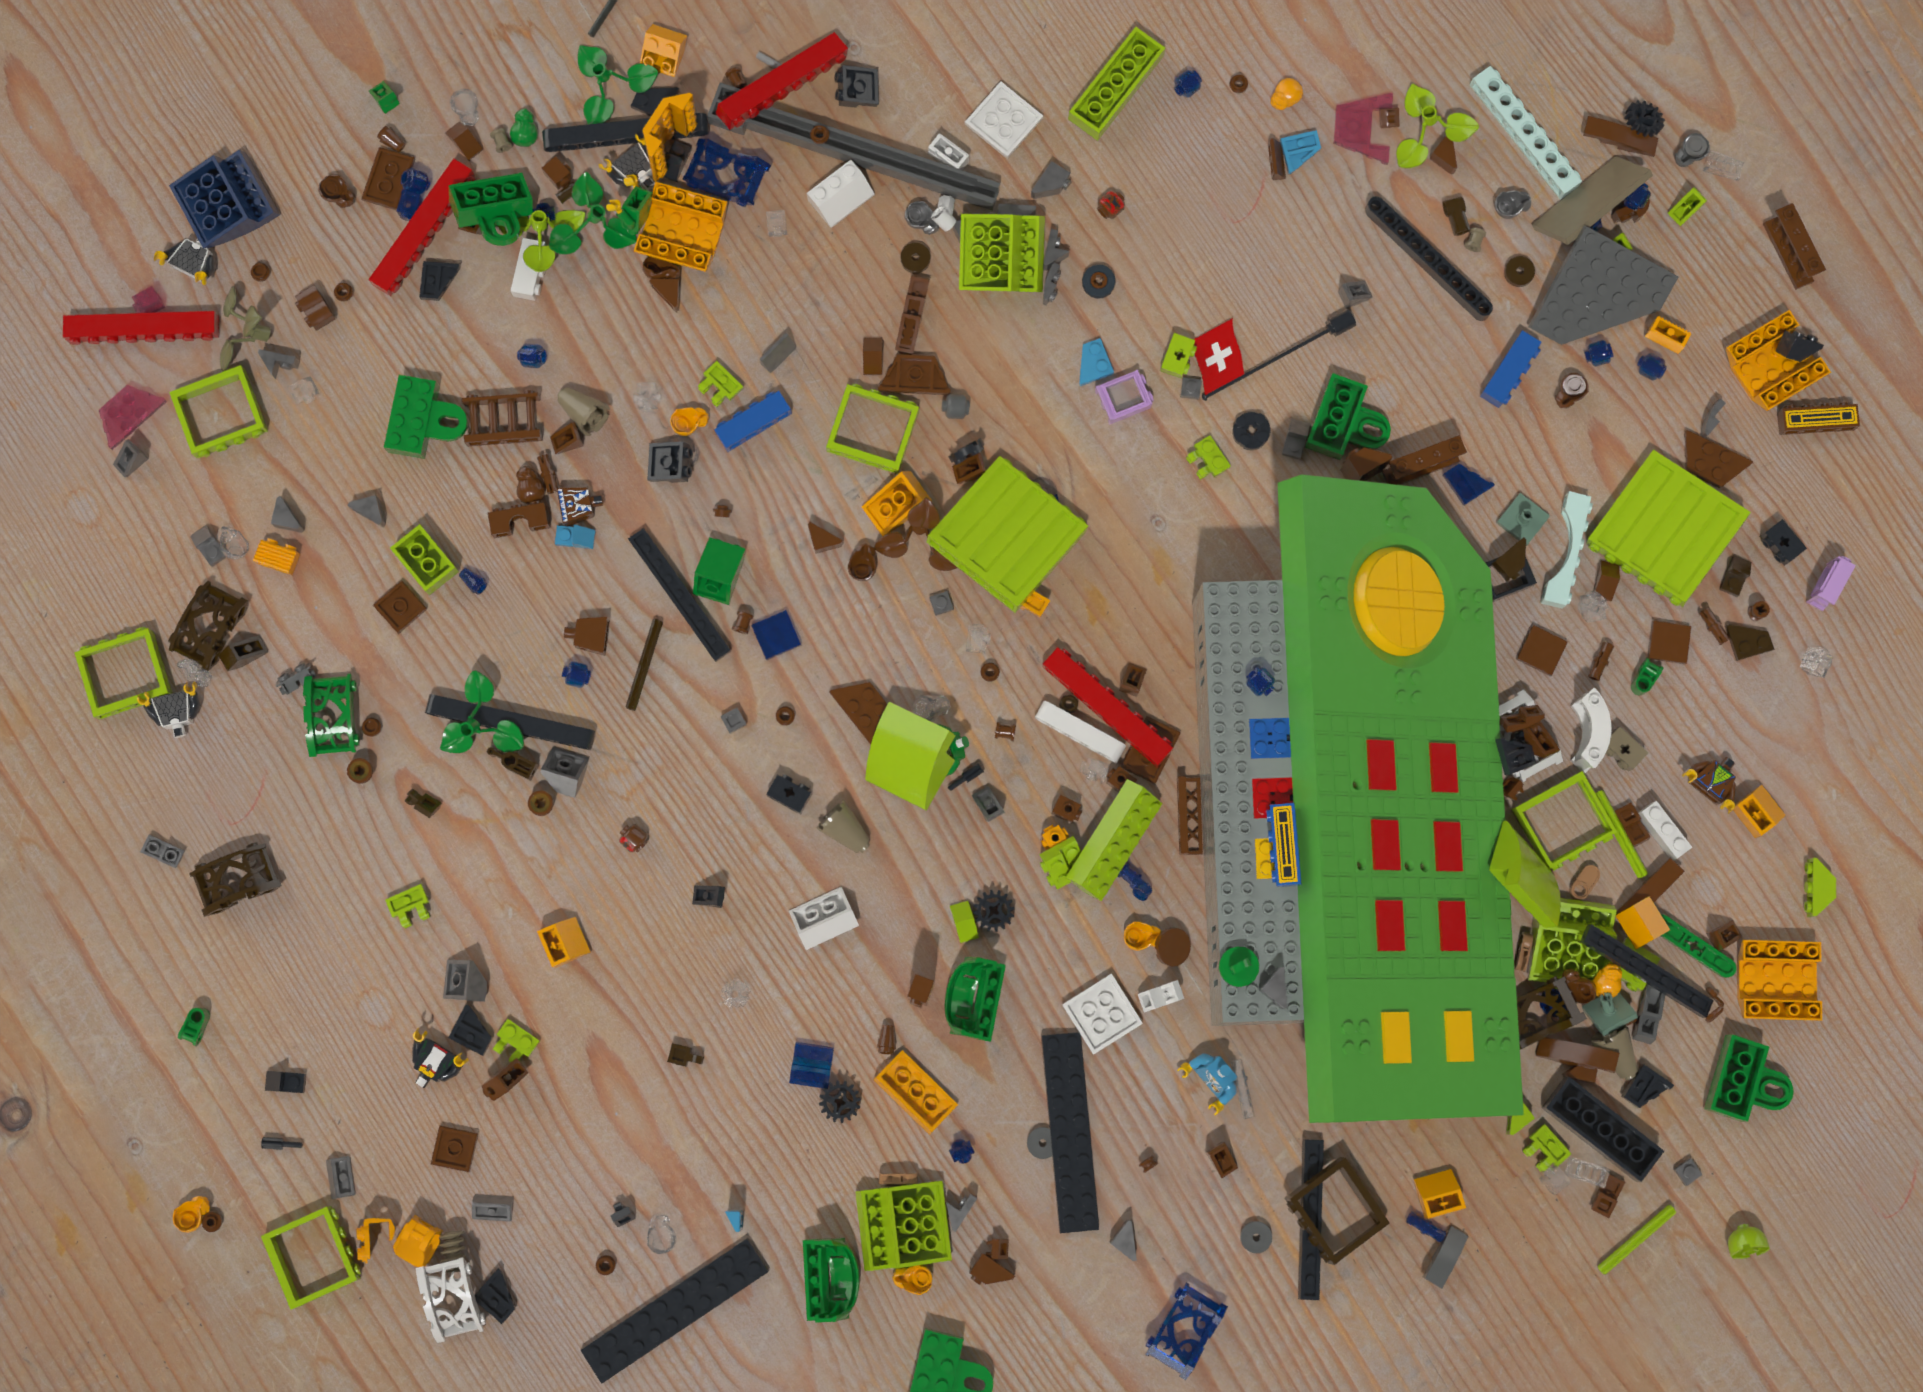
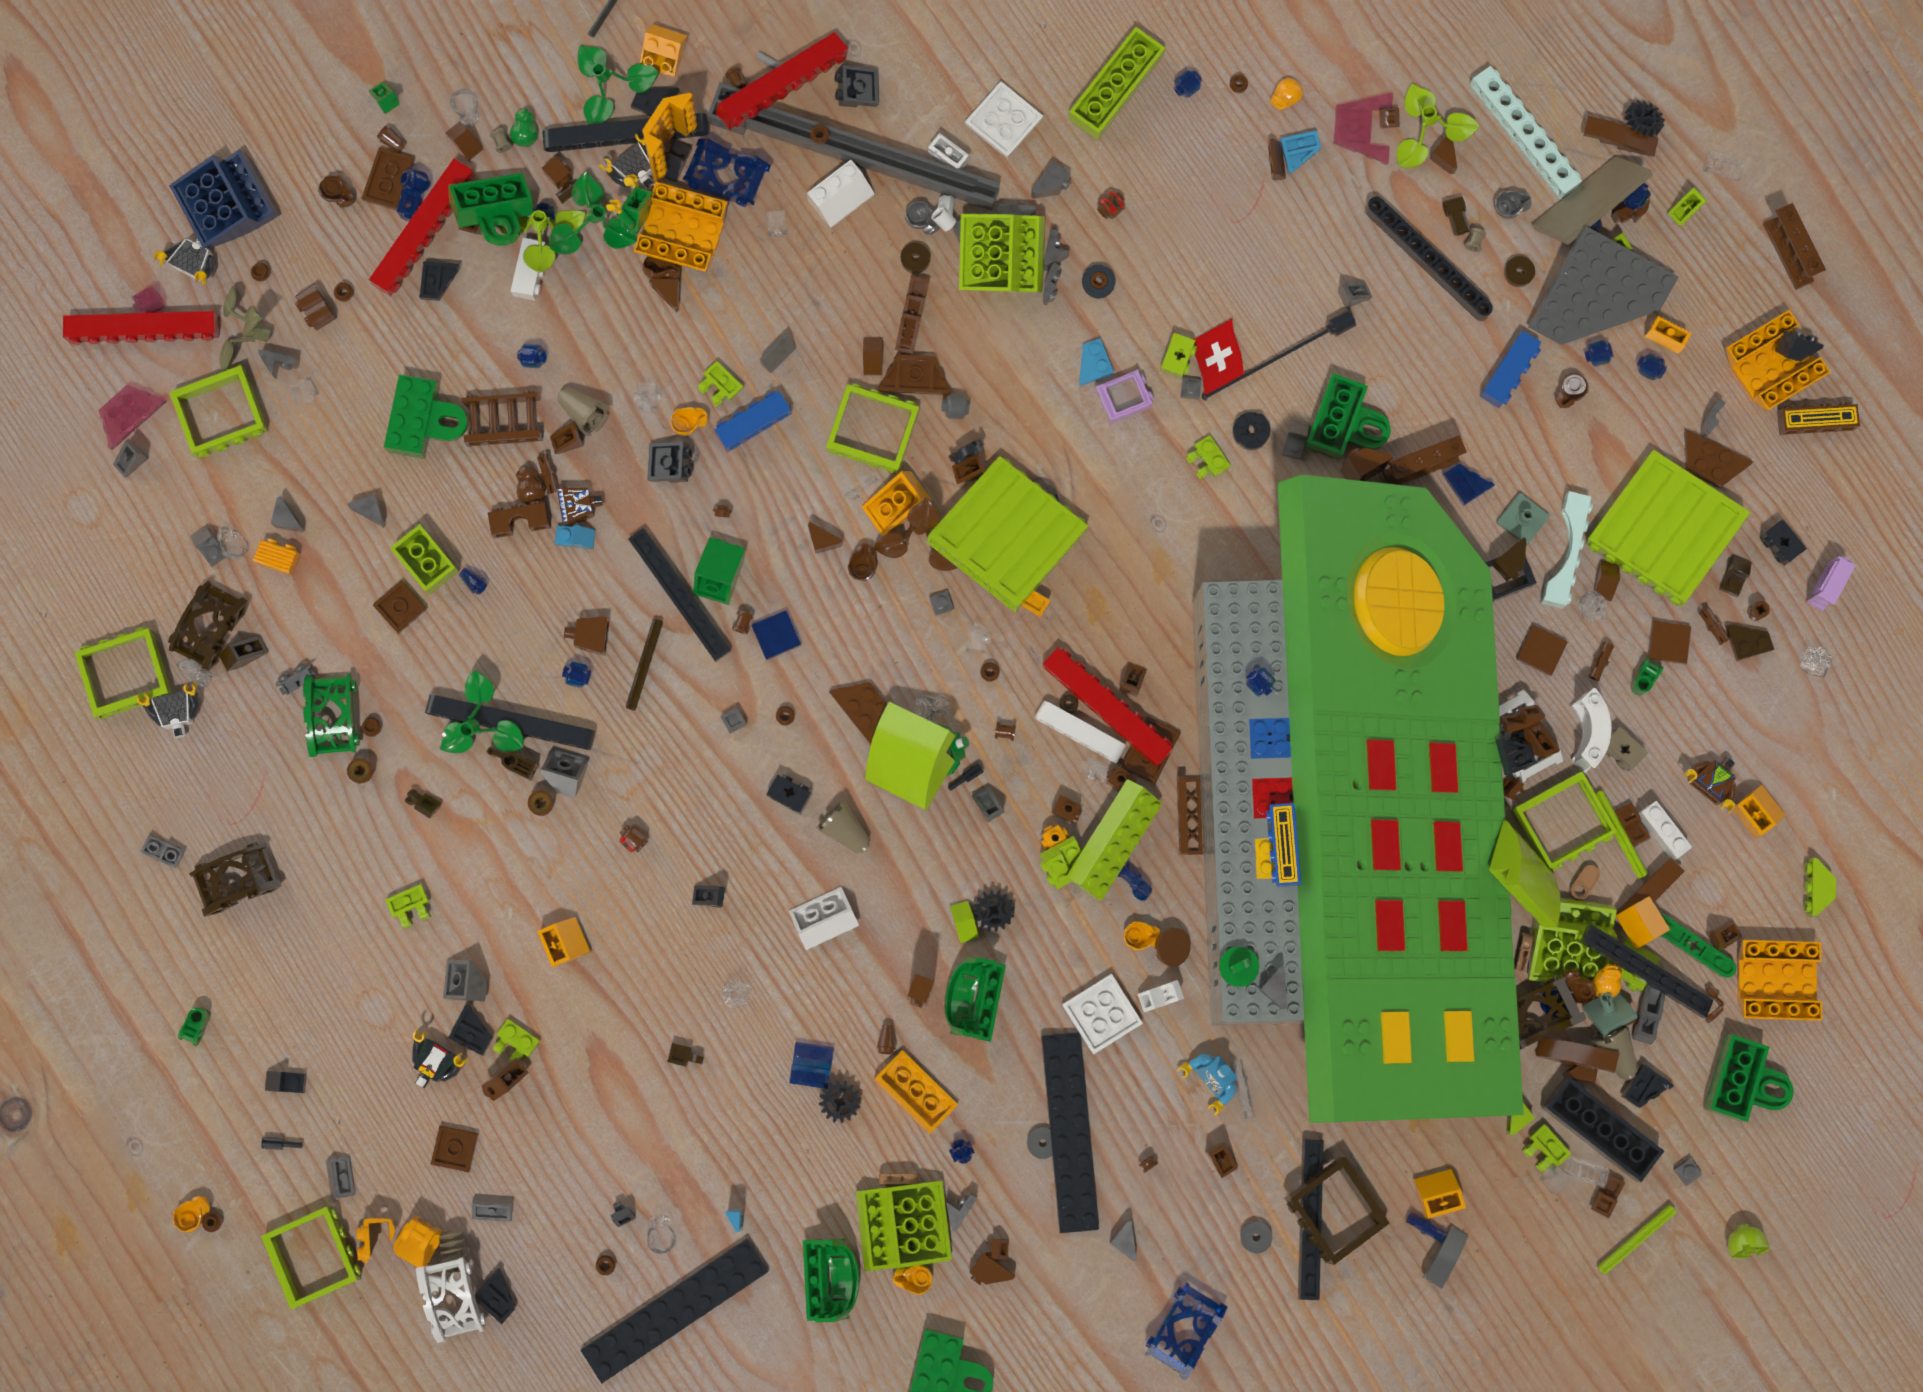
(1693, 149): dark grey hair -> none

